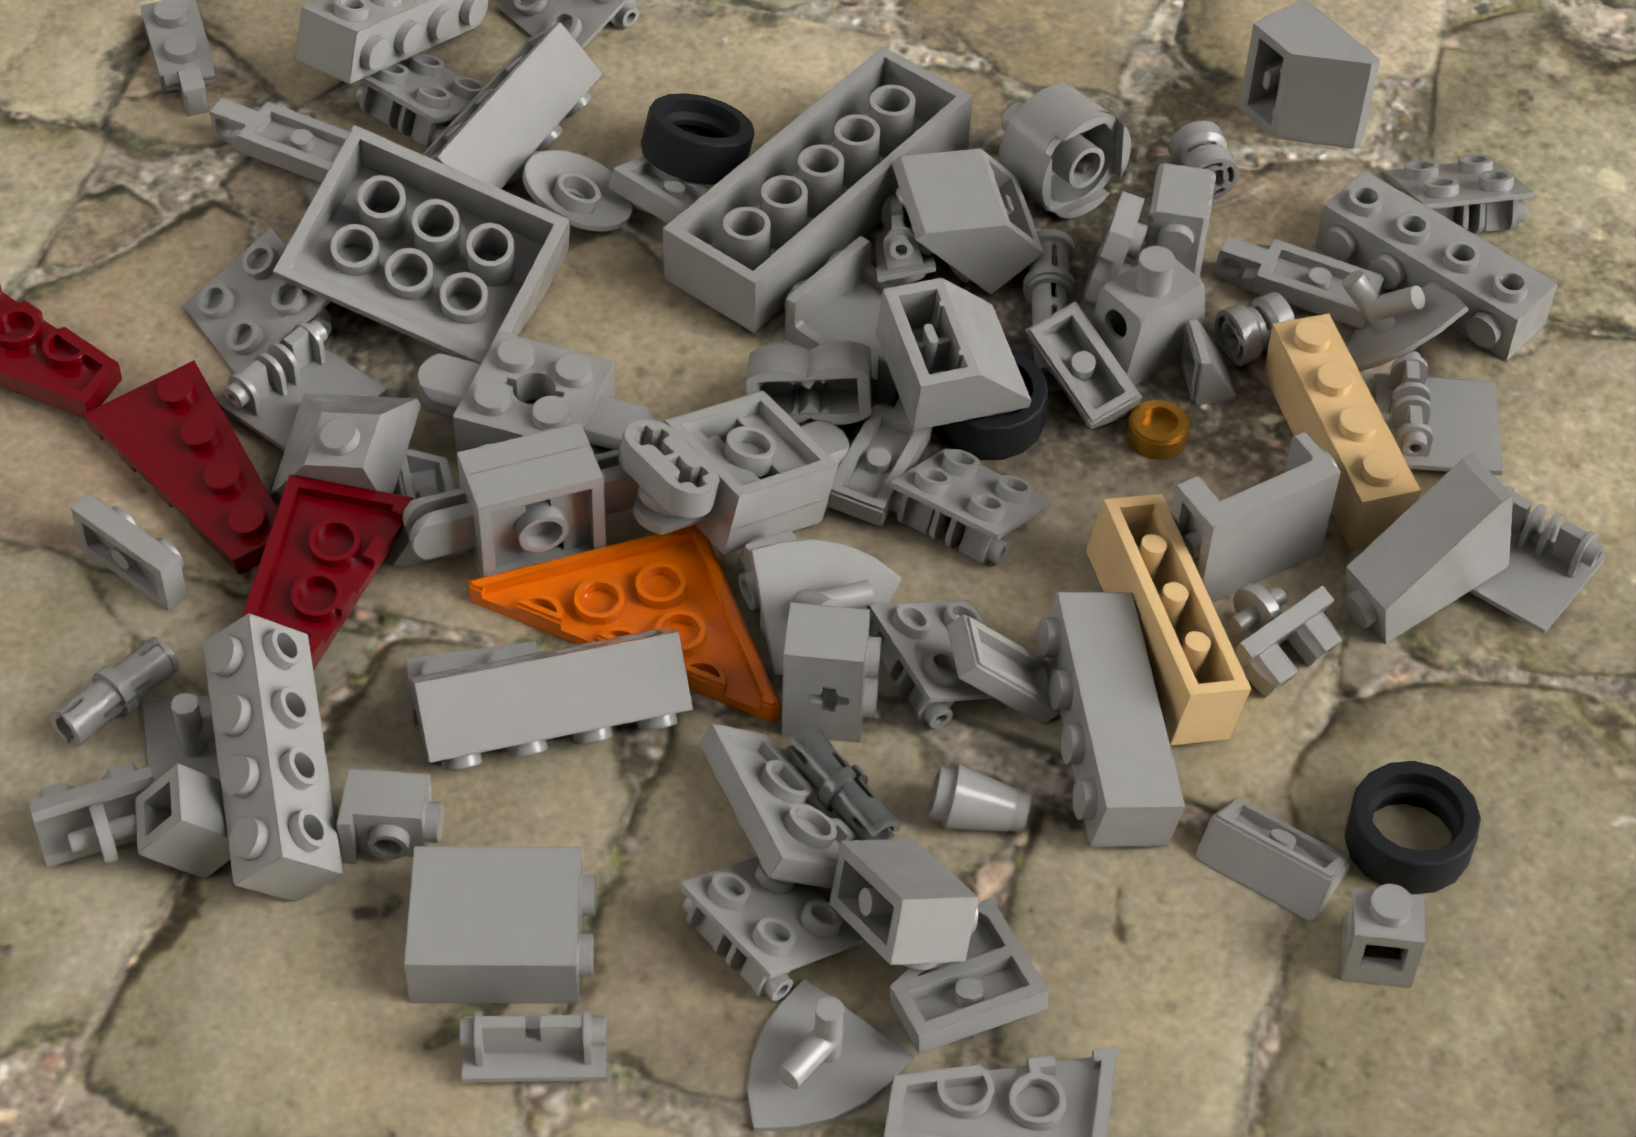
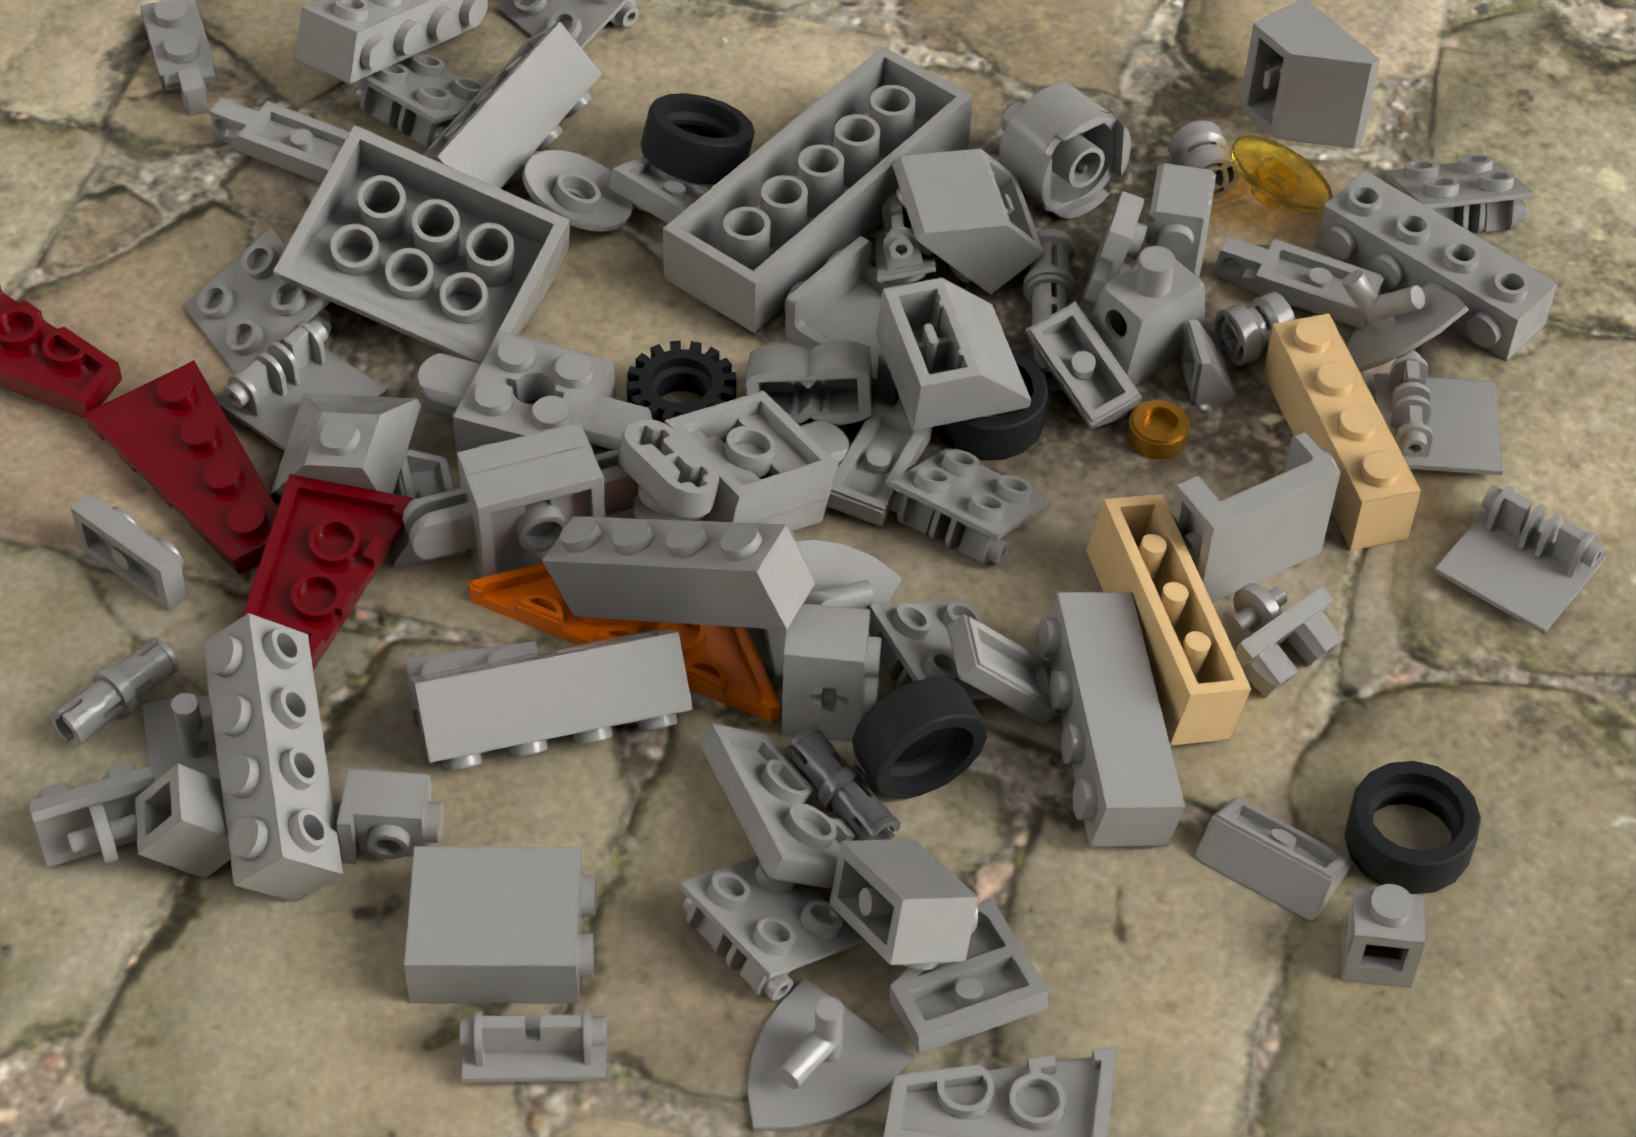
(680, 371): none -> black tyre
(680, 571): none -> light grey brick
(919, 738): none -> black tyre
(976, 801): light grey cone -> none
(1279, 175): none -> clear yellow dish
(1433, 552): light grey slope -> none

